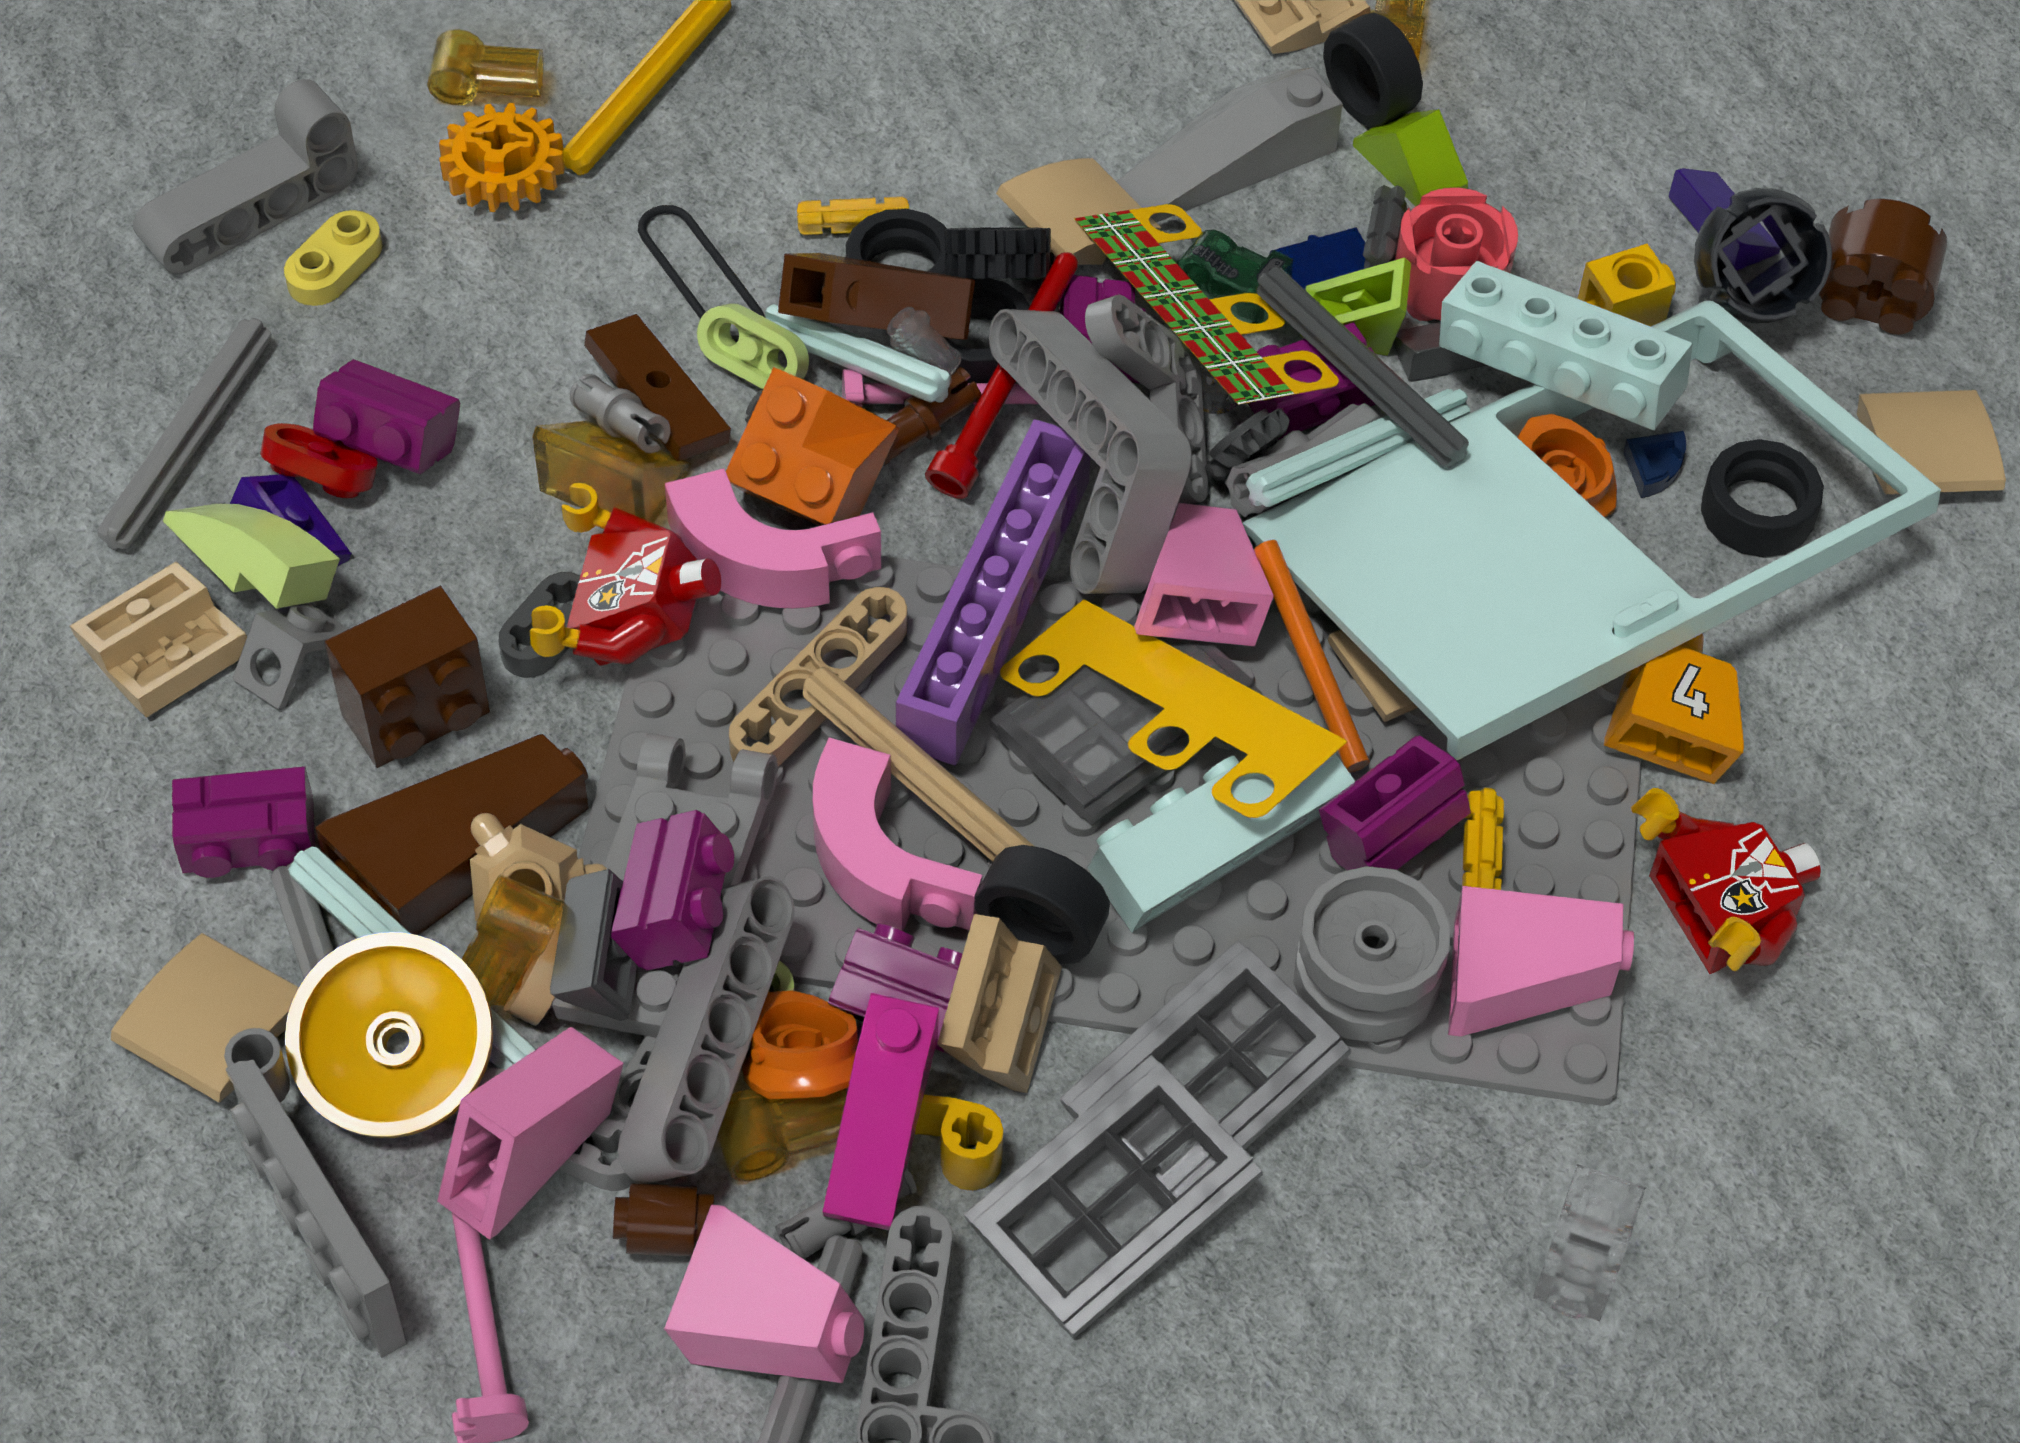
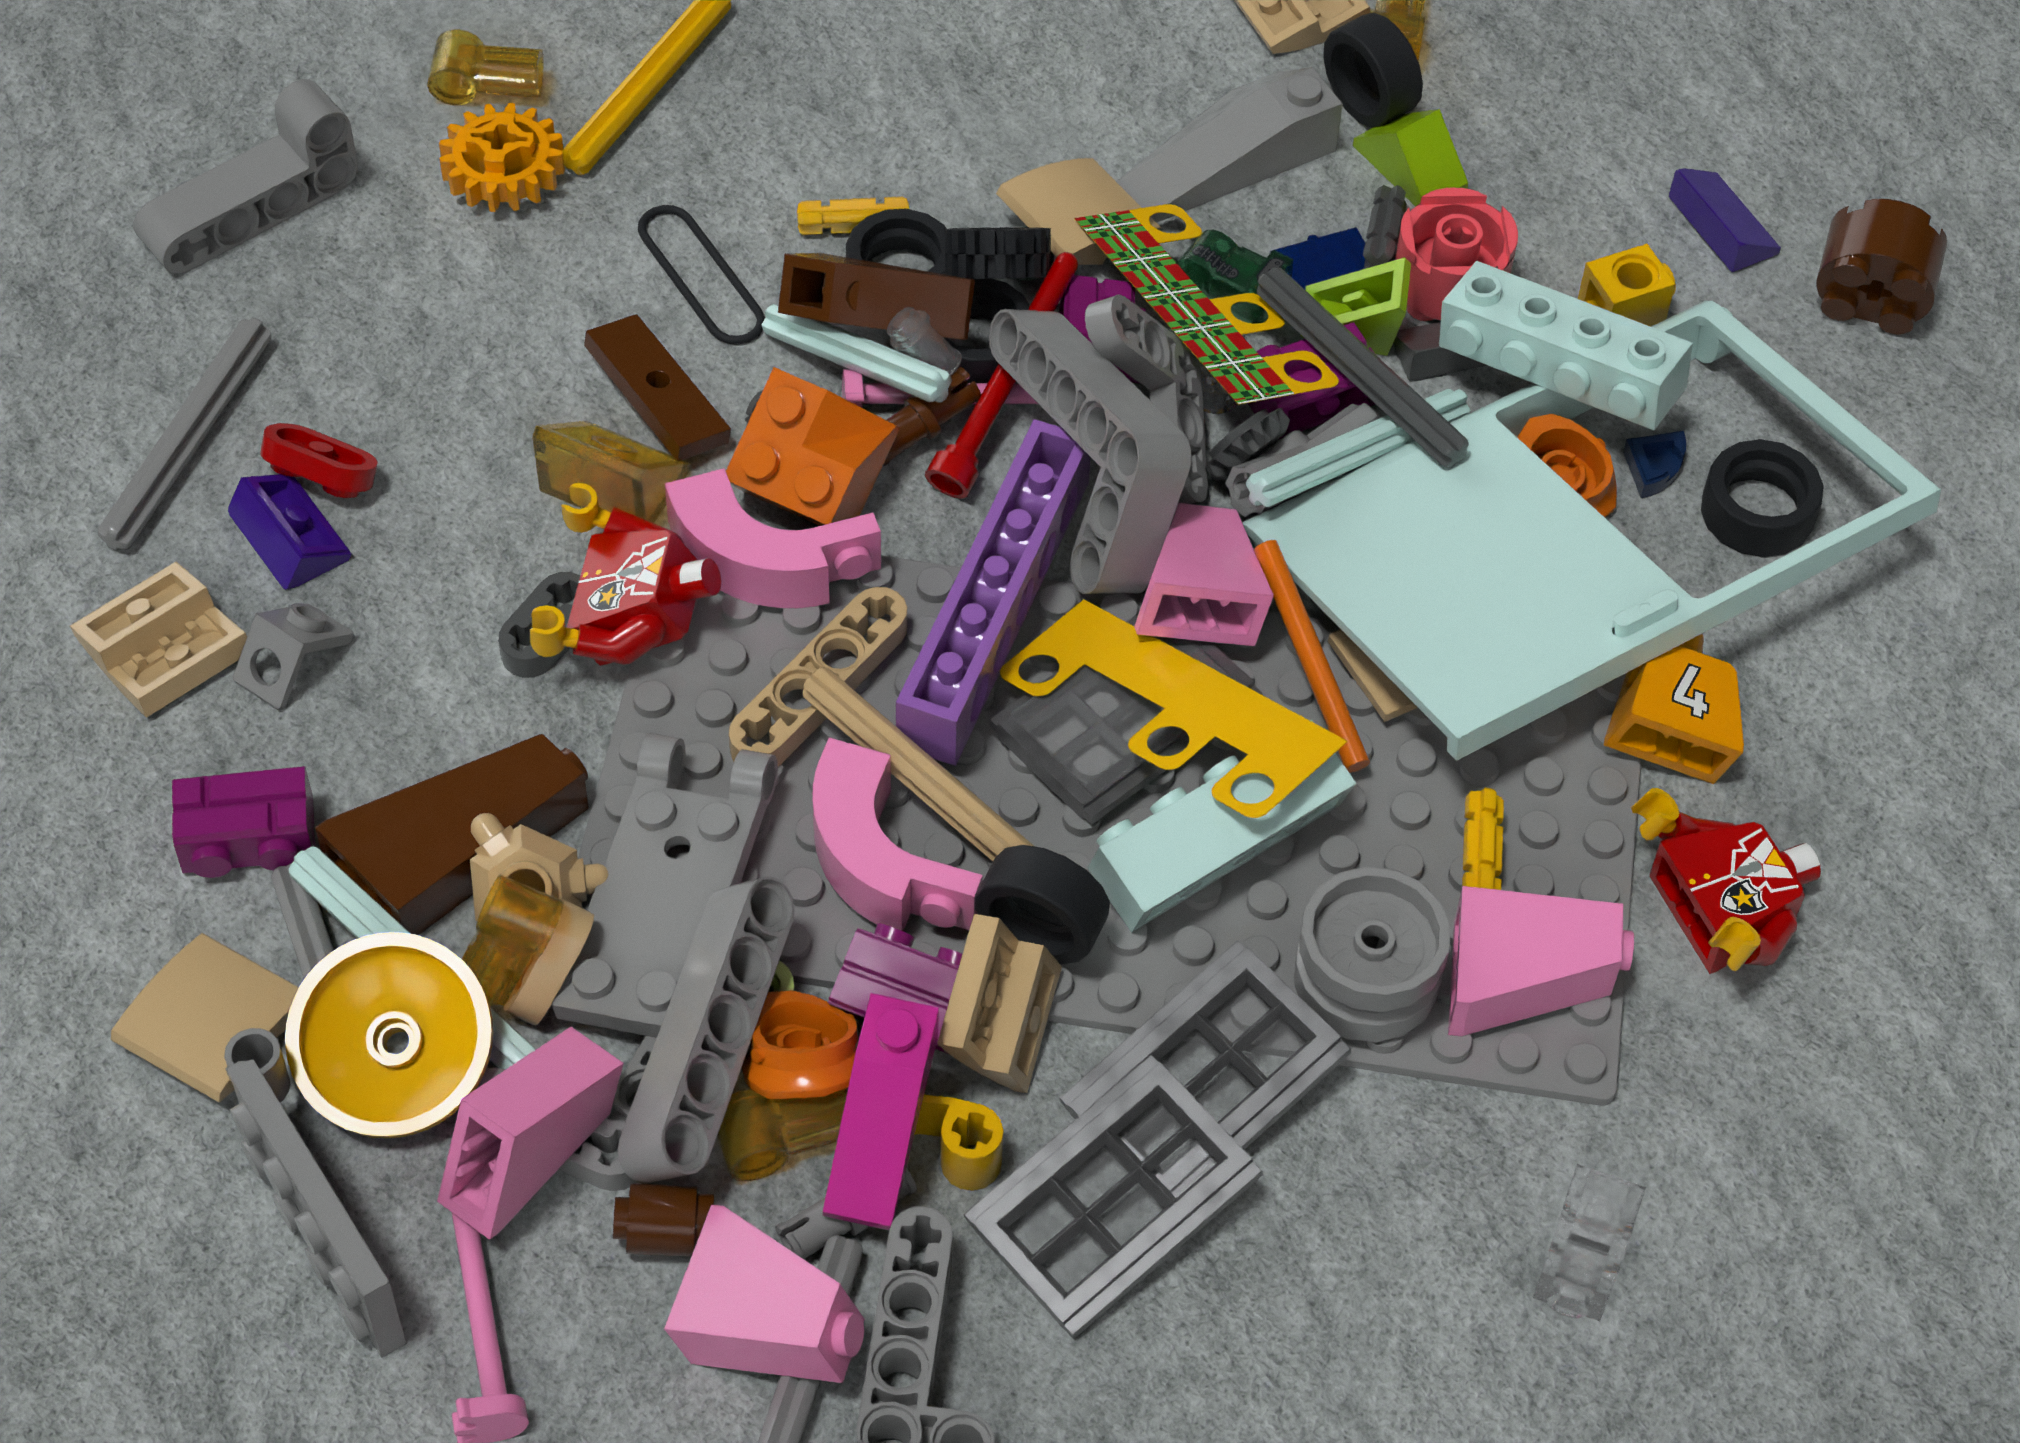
(257, 552): yellowish green slope -> none
(340, 251): light yellow plate -> none
(386, 416): magenta brick -> none
(408, 676): reddish brown brick -> none
(588, 963): dark grey slope -> none
(620, 413): light grey pin -> none
(672, 890): magenta brick -> none
(757, 344): yellowish green plate -> none
(1396, 808): magenta brick -> none
(1784, 284): black piece -> none
(1939, 435): tan slope -> none

